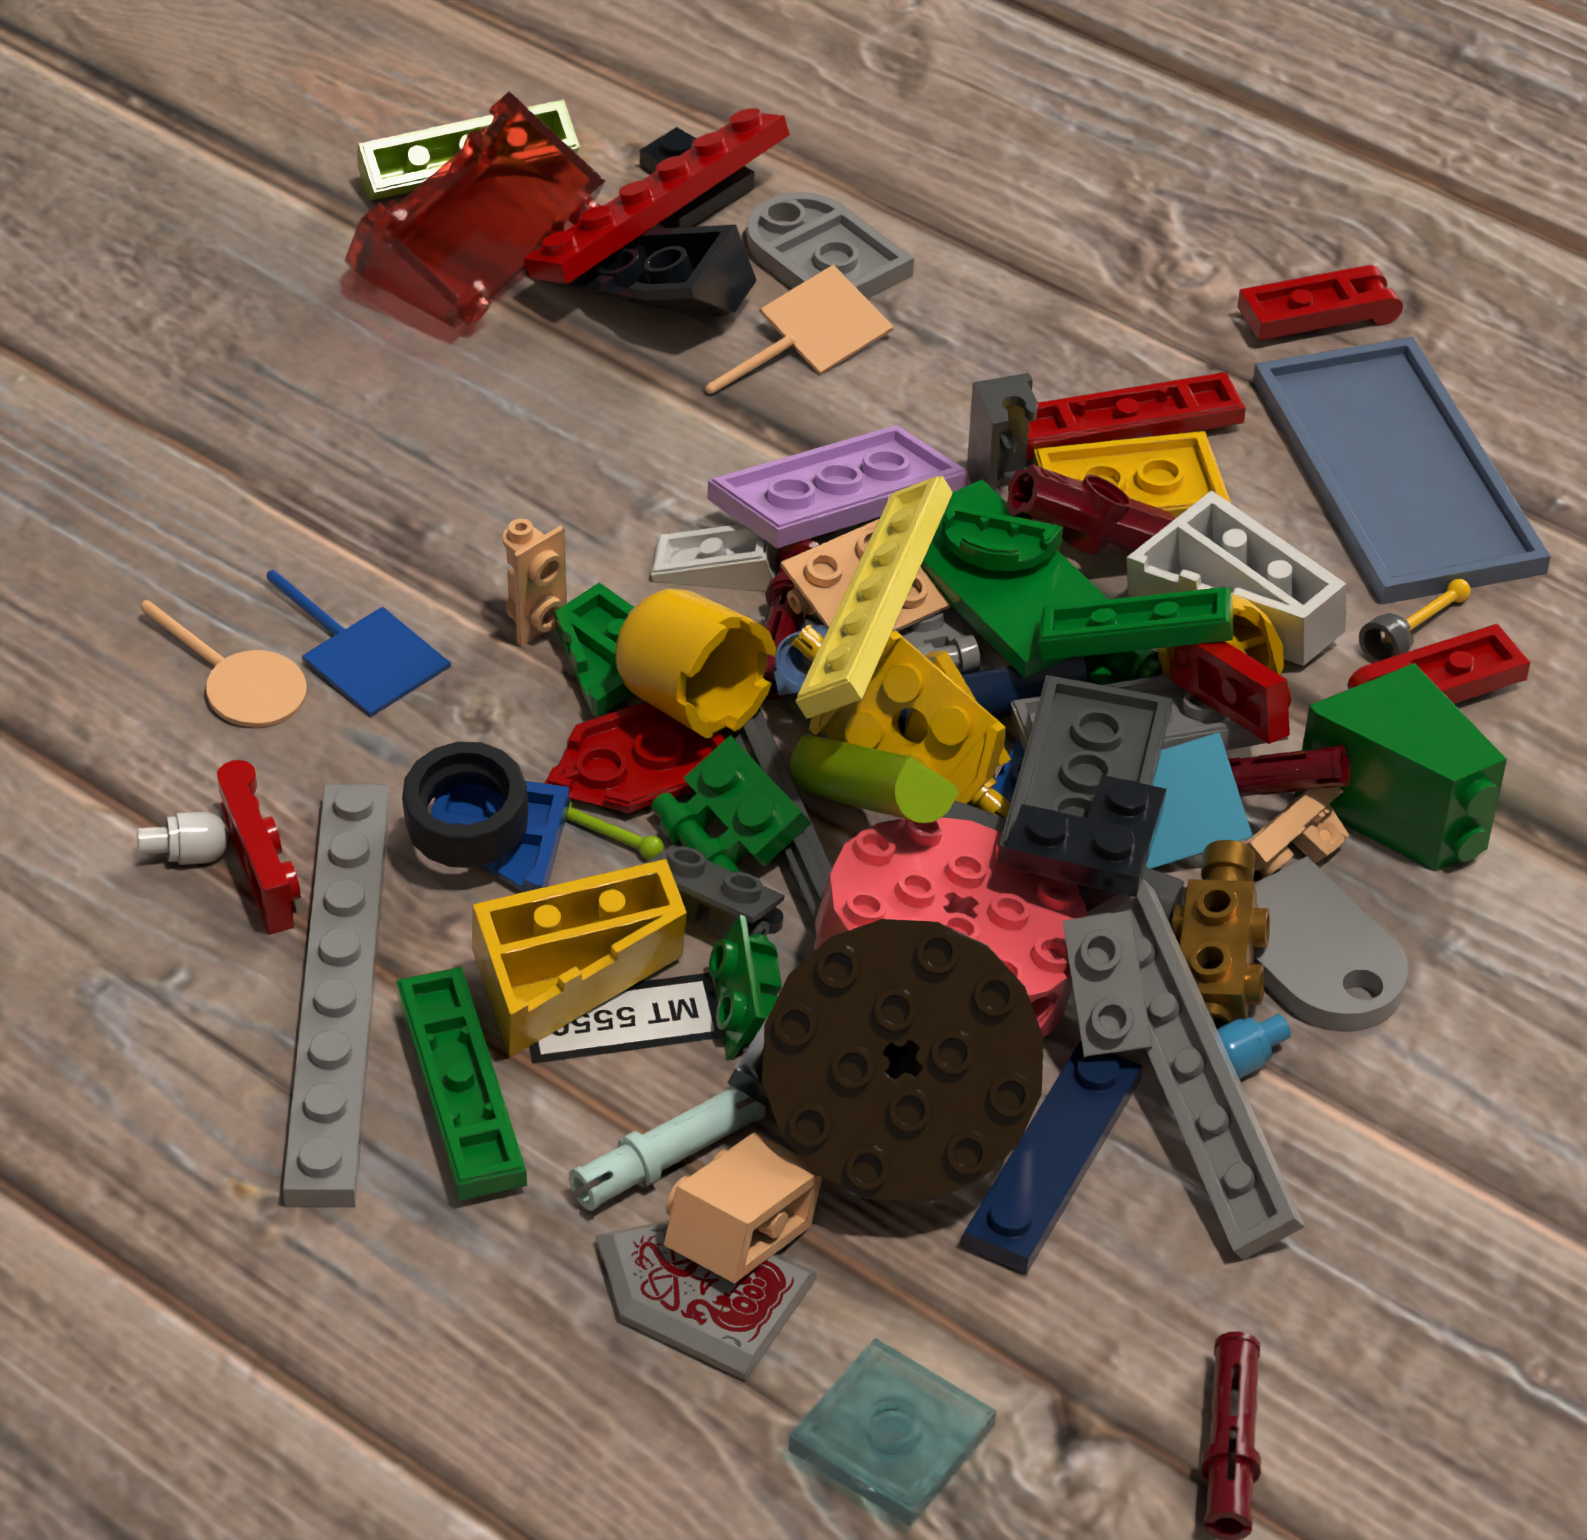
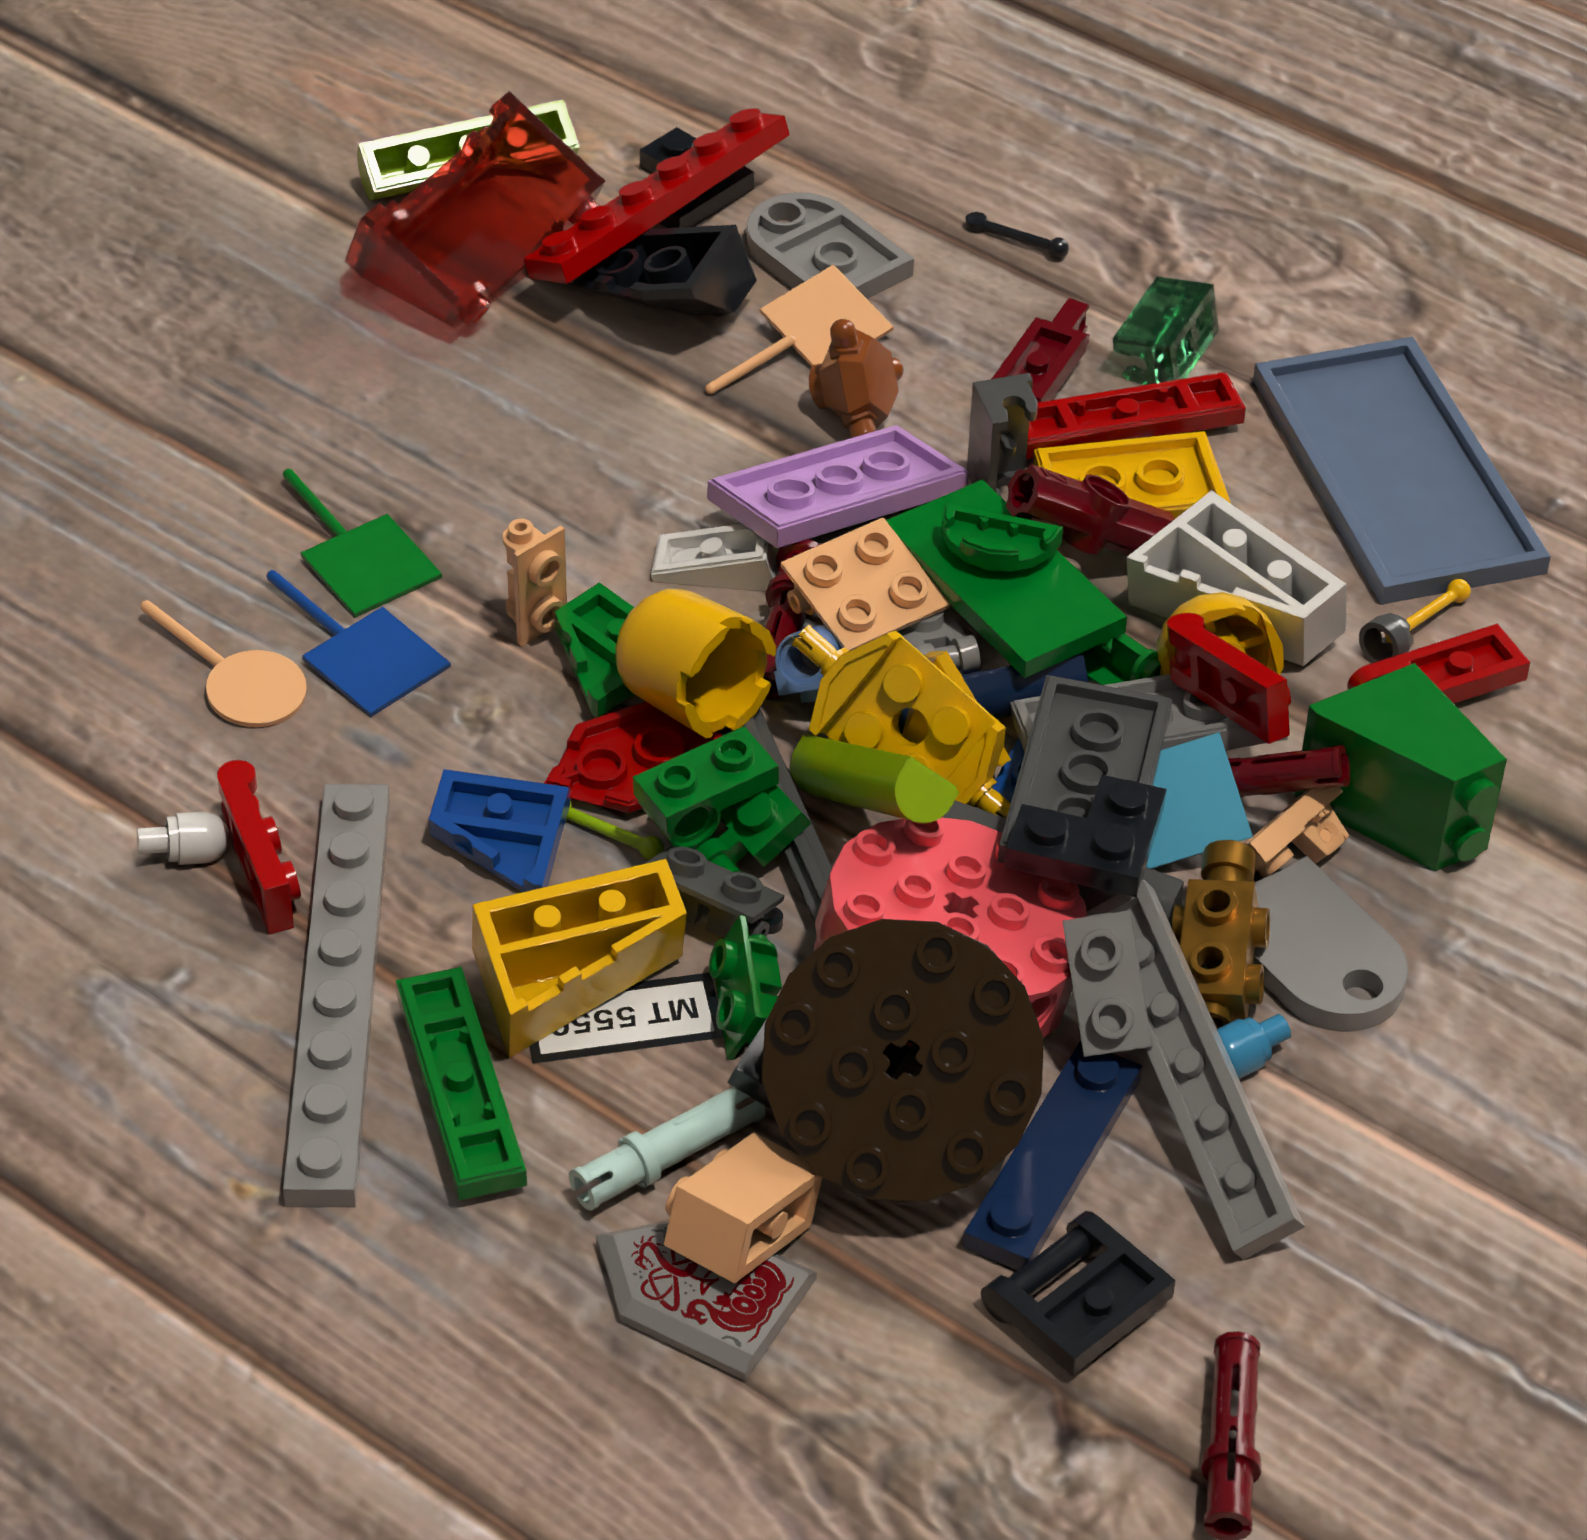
(367, 562): none -> green piece
(465, 765): black tyre -> none
(693, 788): none -> green plate
(856, 379): none -> dark orange rock
(874, 598): light yellow tile -> none
(892, 1431): clear light blue plate -> none
(977, 222): none -> black hinge
(1049, 350): none -> dark red hinge
(1091, 1306): none -> black plate
(1136, 623): green tile -> none
(1168, 330): none -> clear green hinge
(1319, 302): red plate -> none

